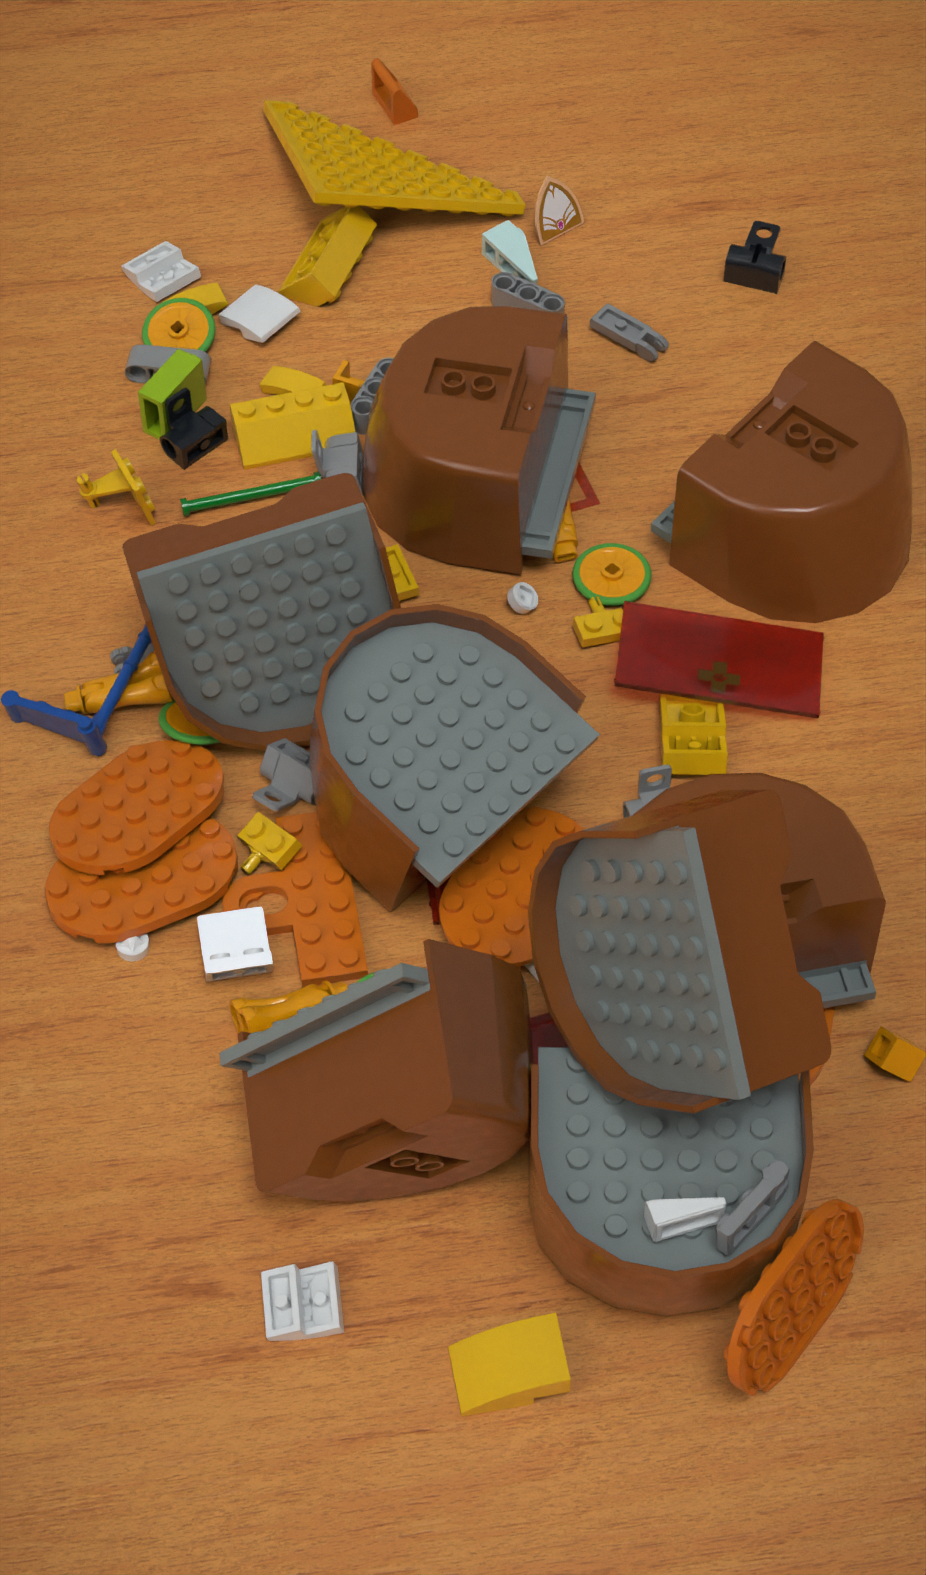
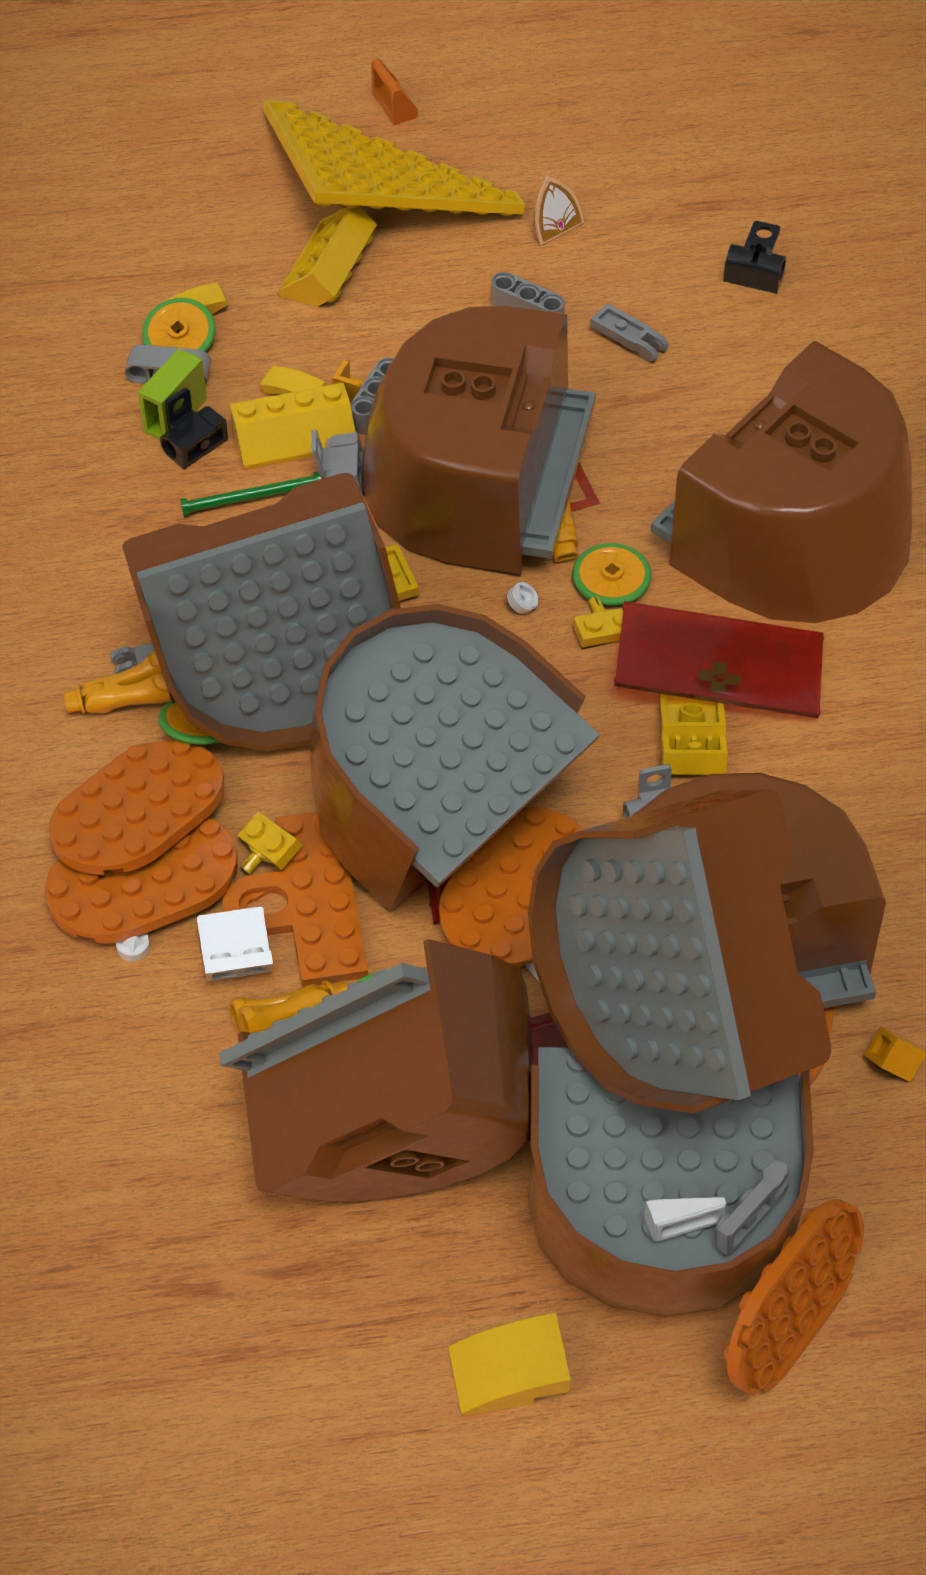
(70, 723): blue piece -> none
(116, 482): yellow plate -> none
(161, 271): white slope -> none
(259, 313): white slope -> none
(289, 774): light grey piece -> none
(302, 1302): white slope -> none
(509, 251): light aqua slope -> none

